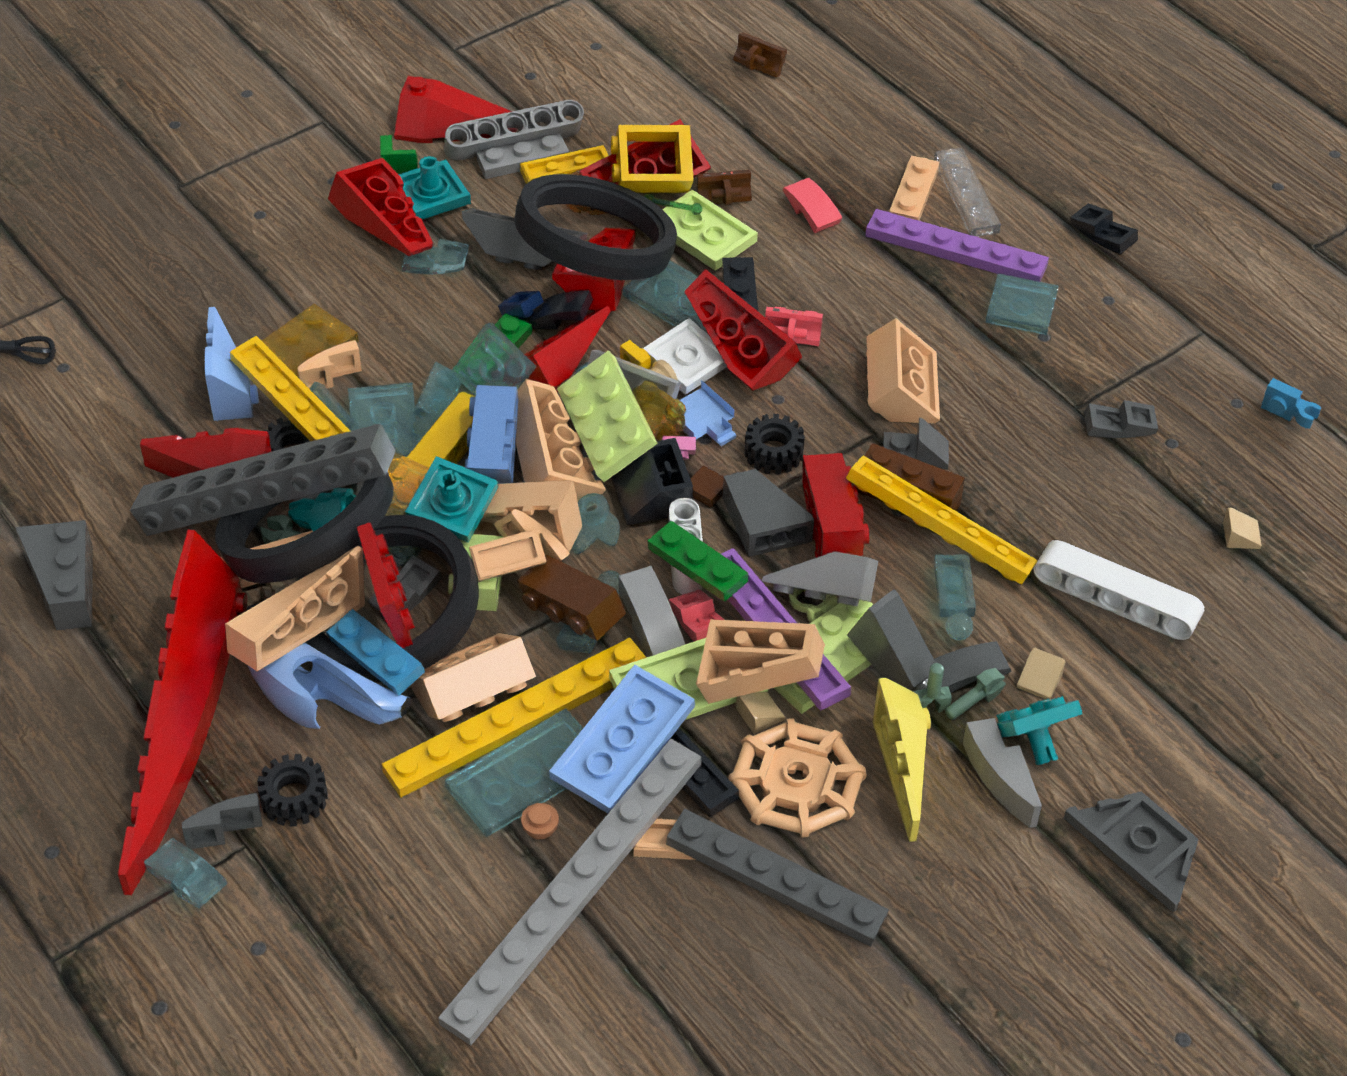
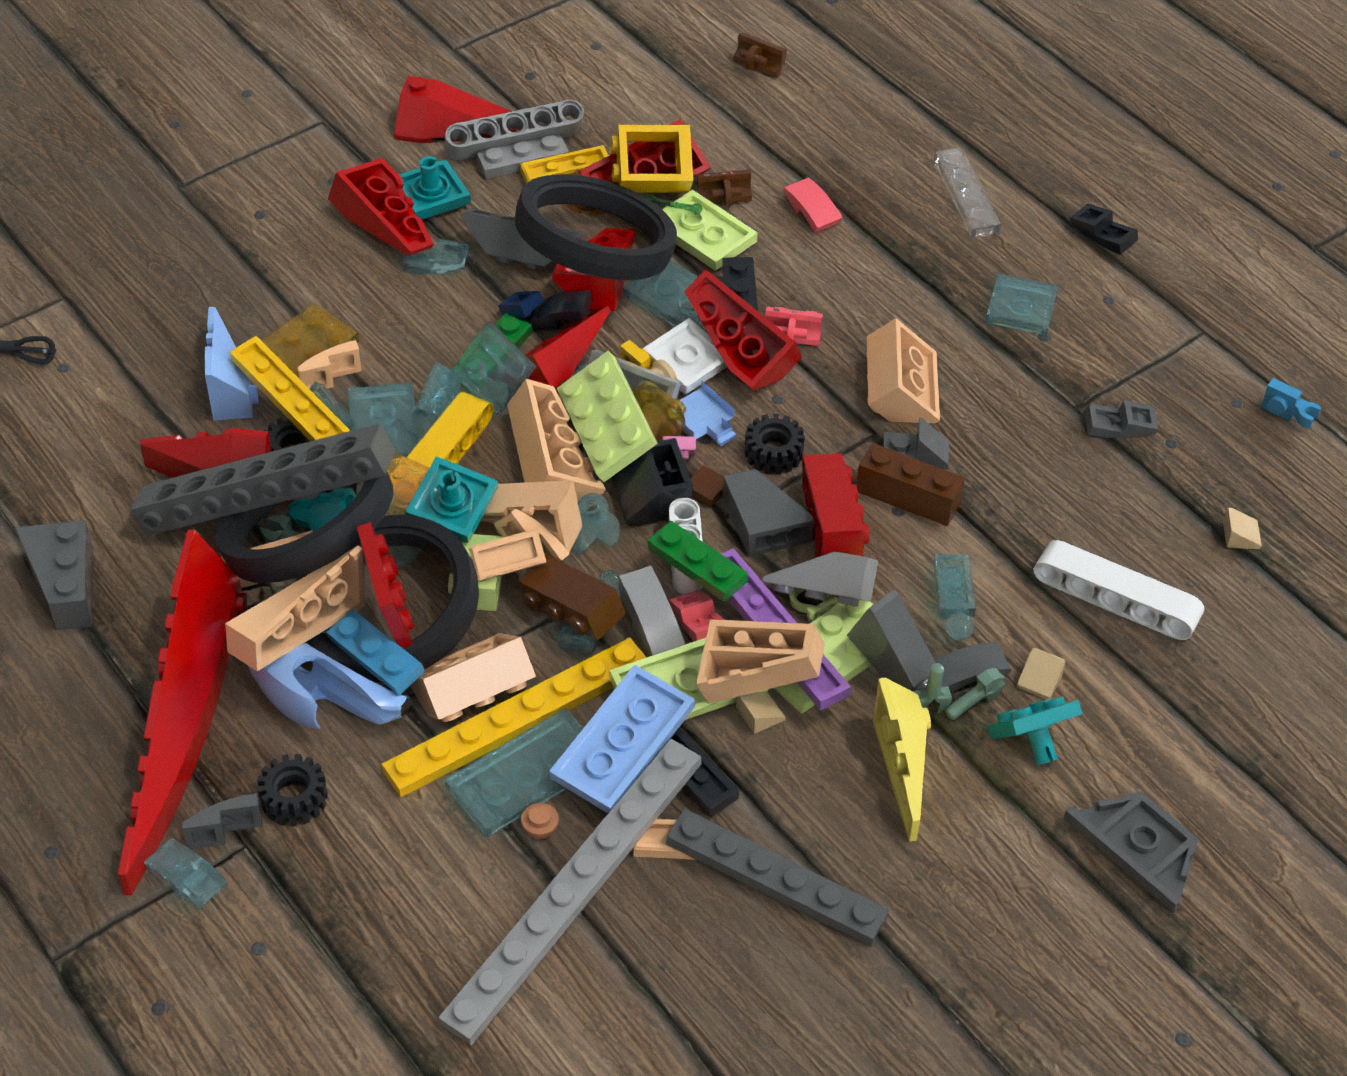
(399, 160): green panel -> none
(417, 581): dark grey slope -> none
(493, 432): medium blue wedge -> none
(793, 794): light nougat plate -> none
(915, 187): light nougat plate -> none
(941, 519): yellow plate -> none
(956, 246): medium lavender plate -> none
(1002, 770): light grey slope -> none

